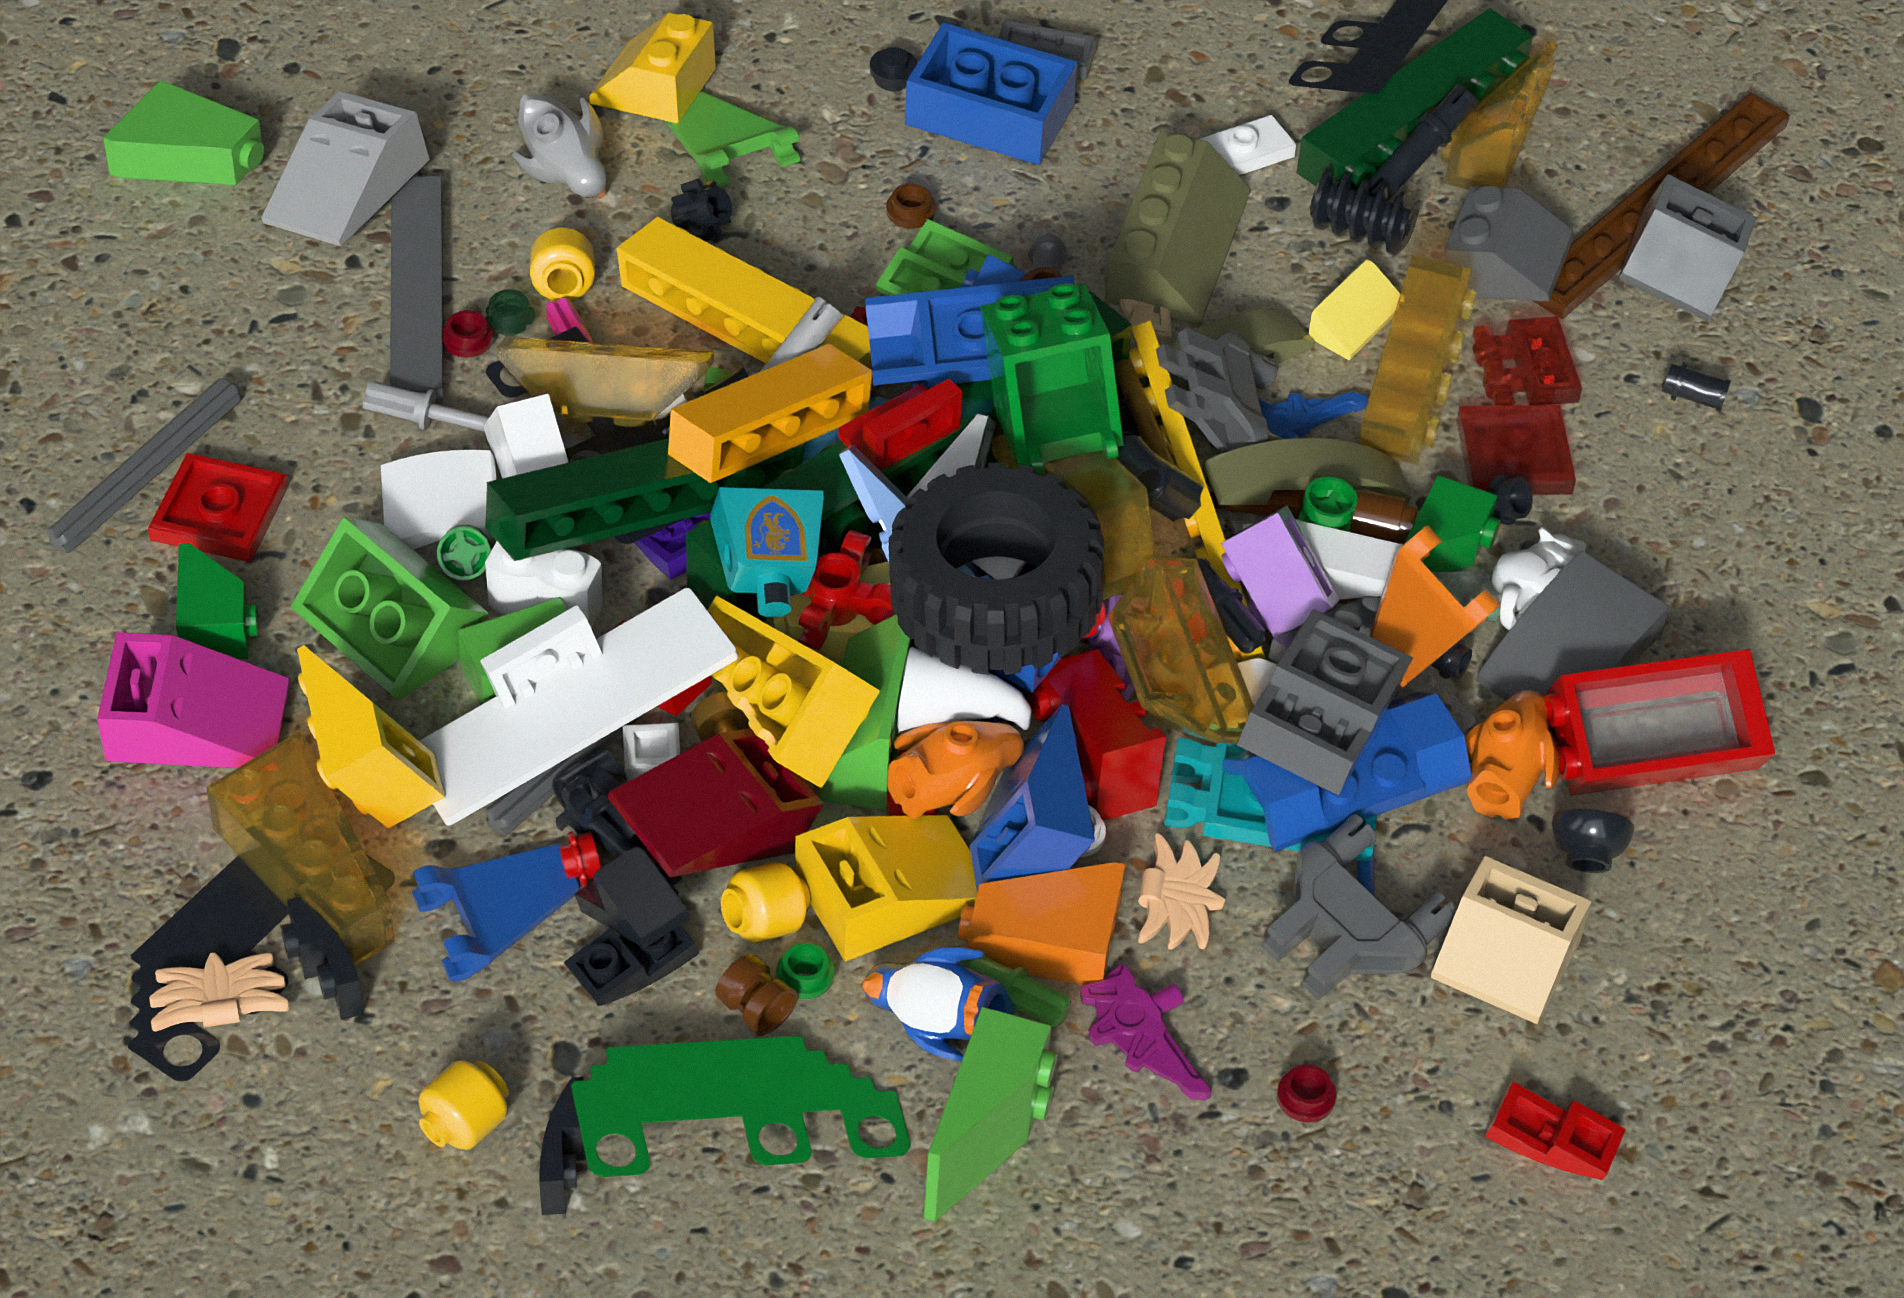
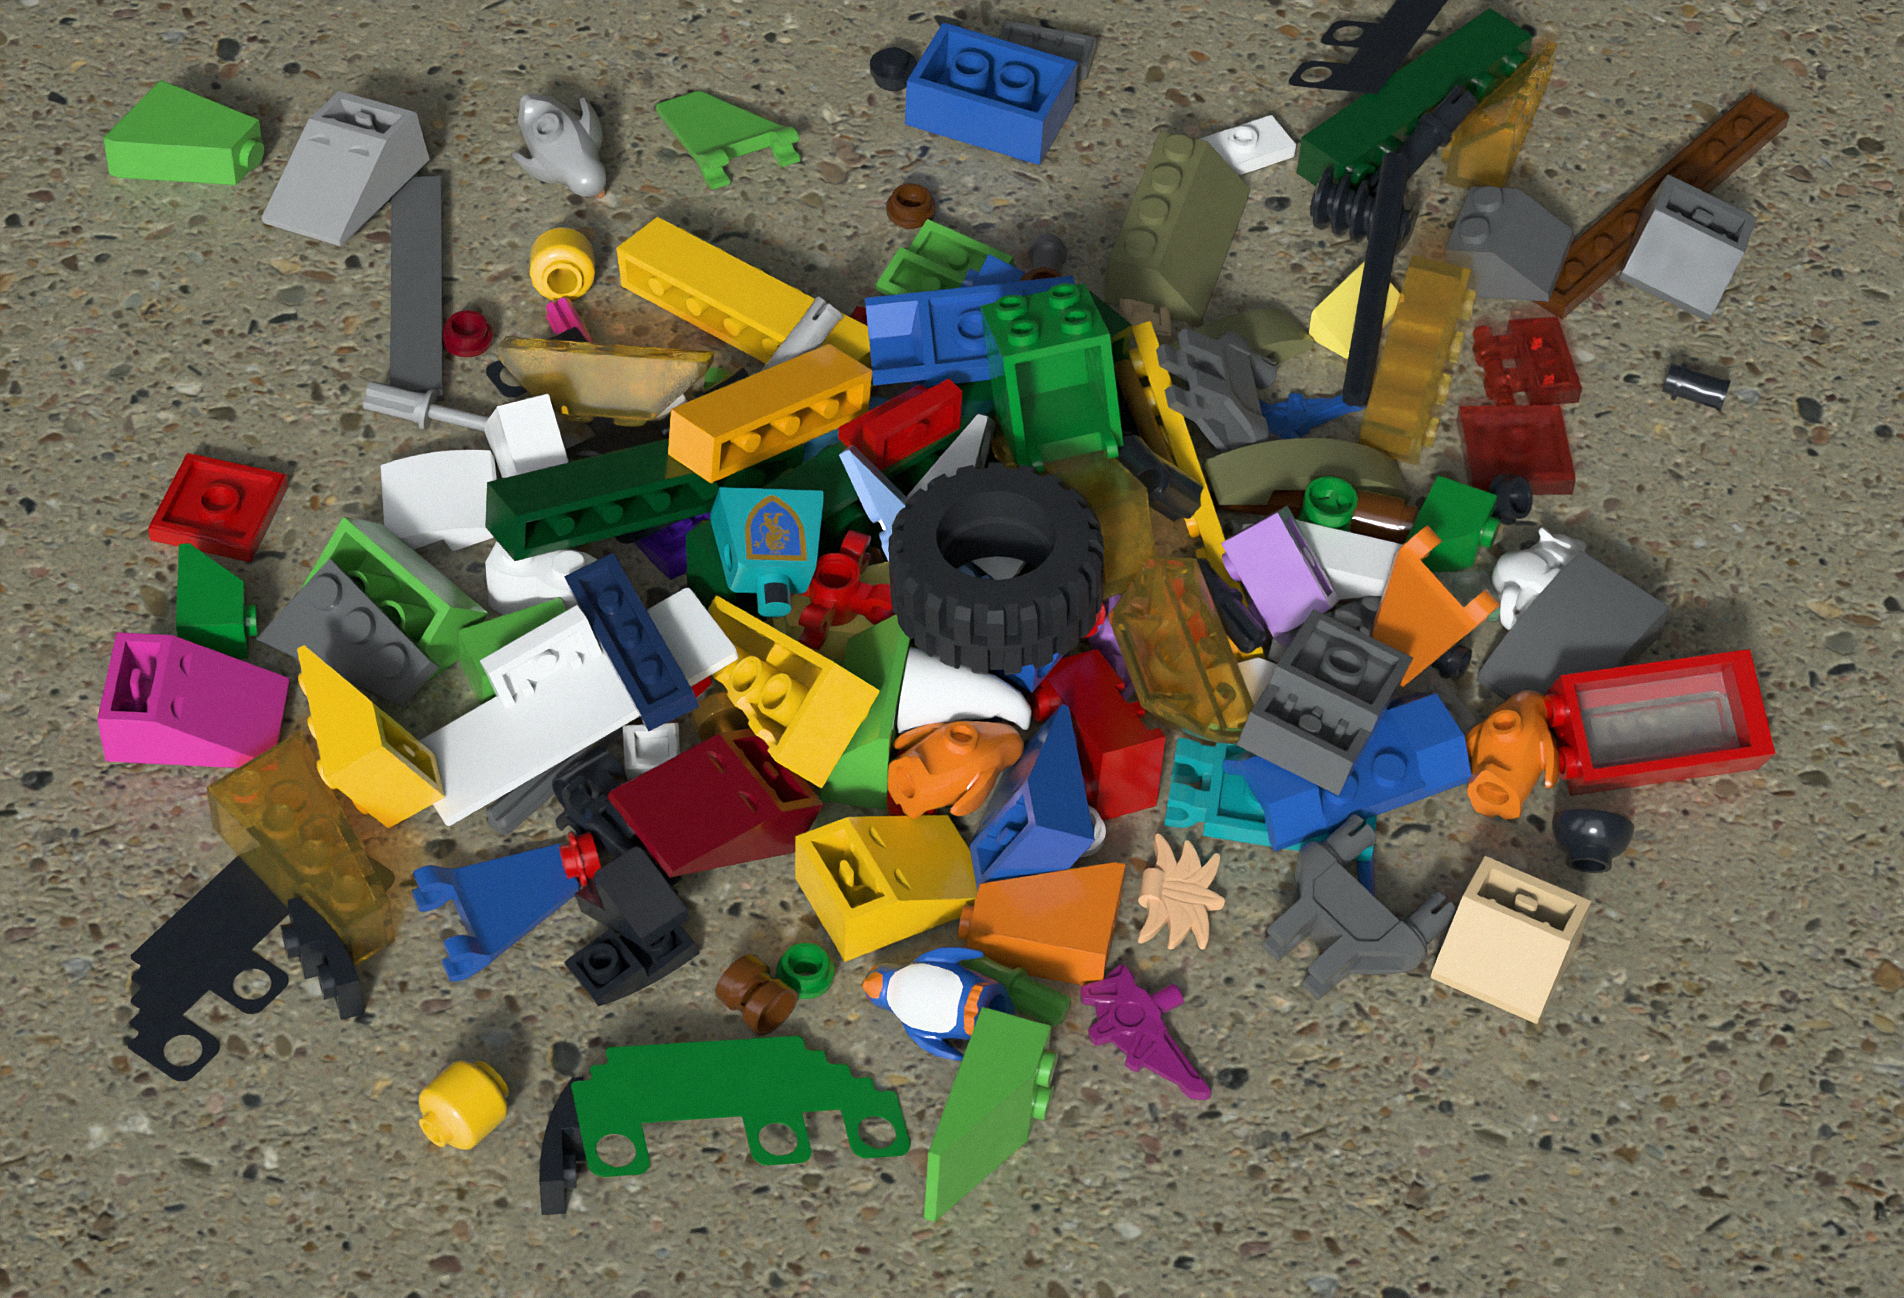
(143, 465): dark grey axle -> none
(217, 992): light nougat piece -> none
(351, 636): none -> dark grey wing
(459, 557): green wheel -> none
(509, 312): clear green plate -> none
(631, 642): none -> dark blue plate
(660, 69): yellow slope -> none
(701, 209): black gear -> none
(765, 902): yellow head -> none
(1306, 1094): dark red plate -> none
(1375, 280): none -> black axle
(1564, 1139): red slope -> none

